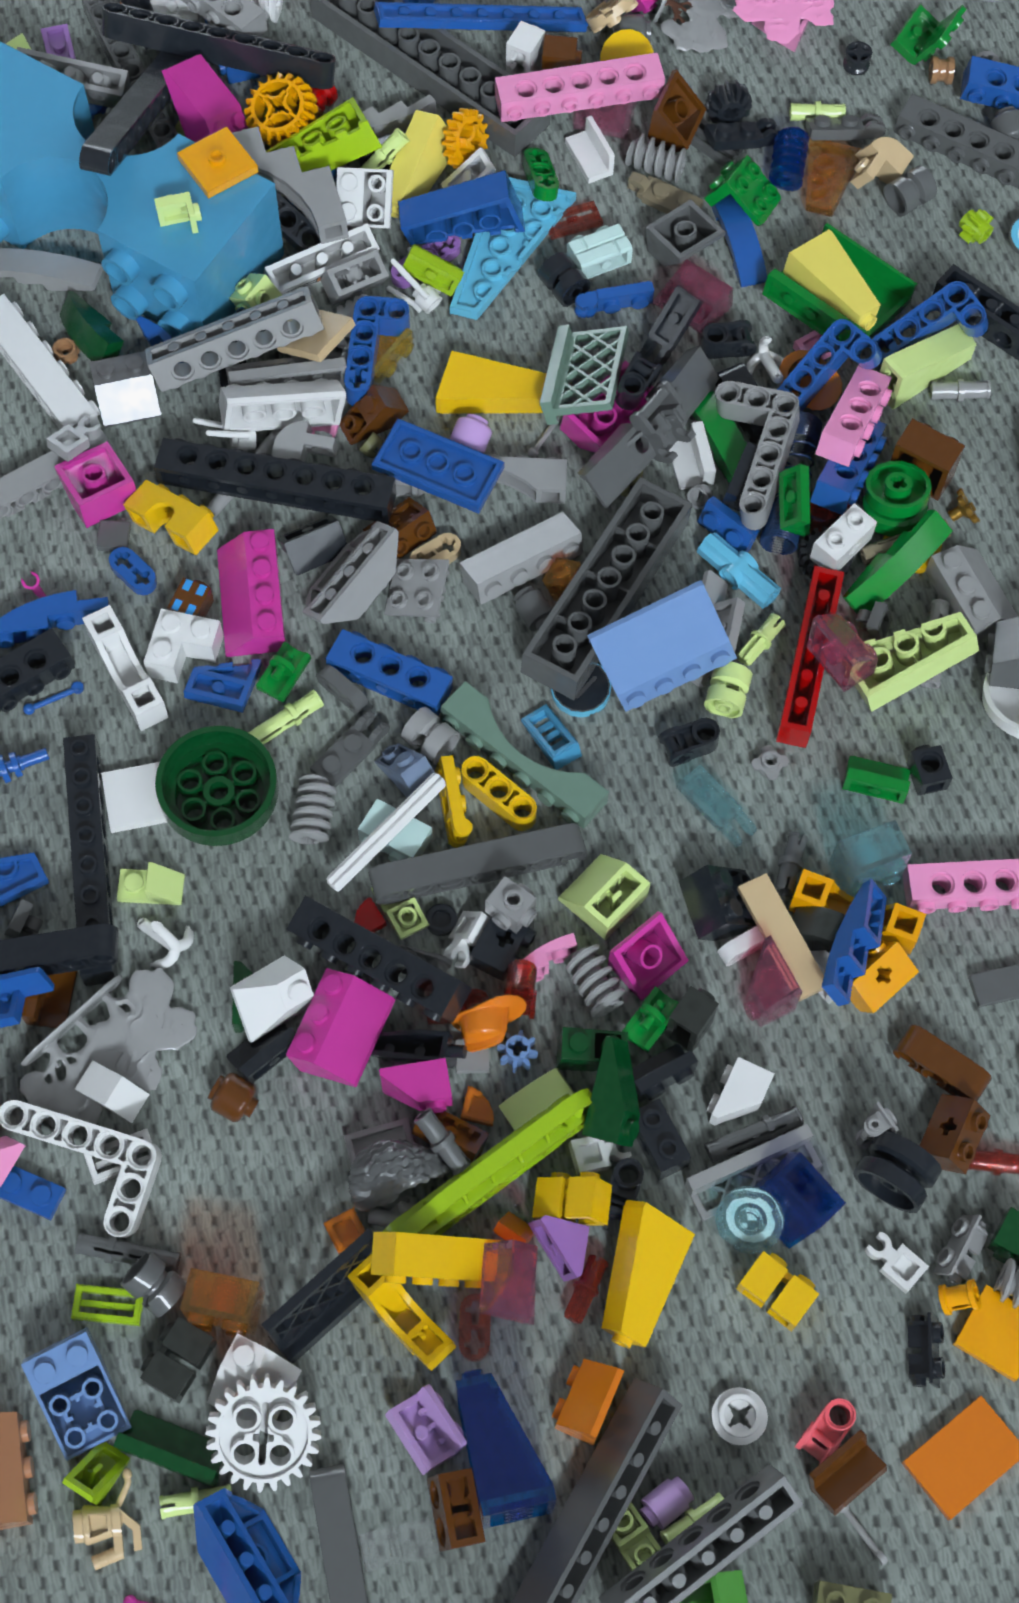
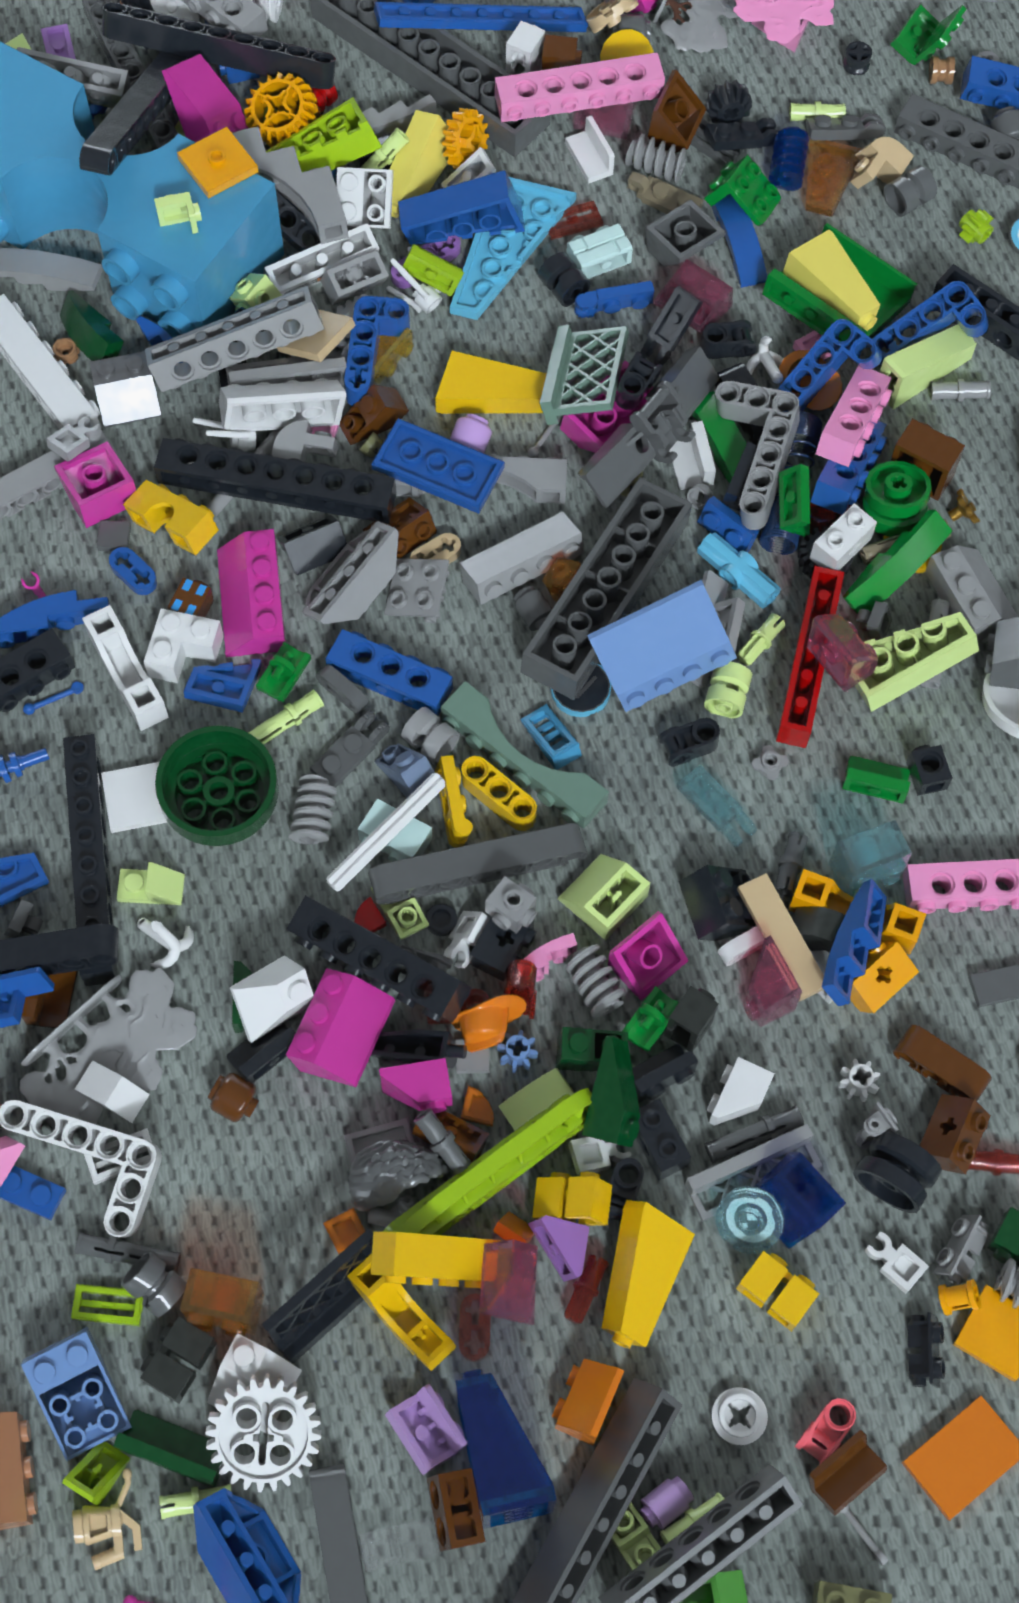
(540, 174): green beam -> none
(855, 1087): none -> white gear

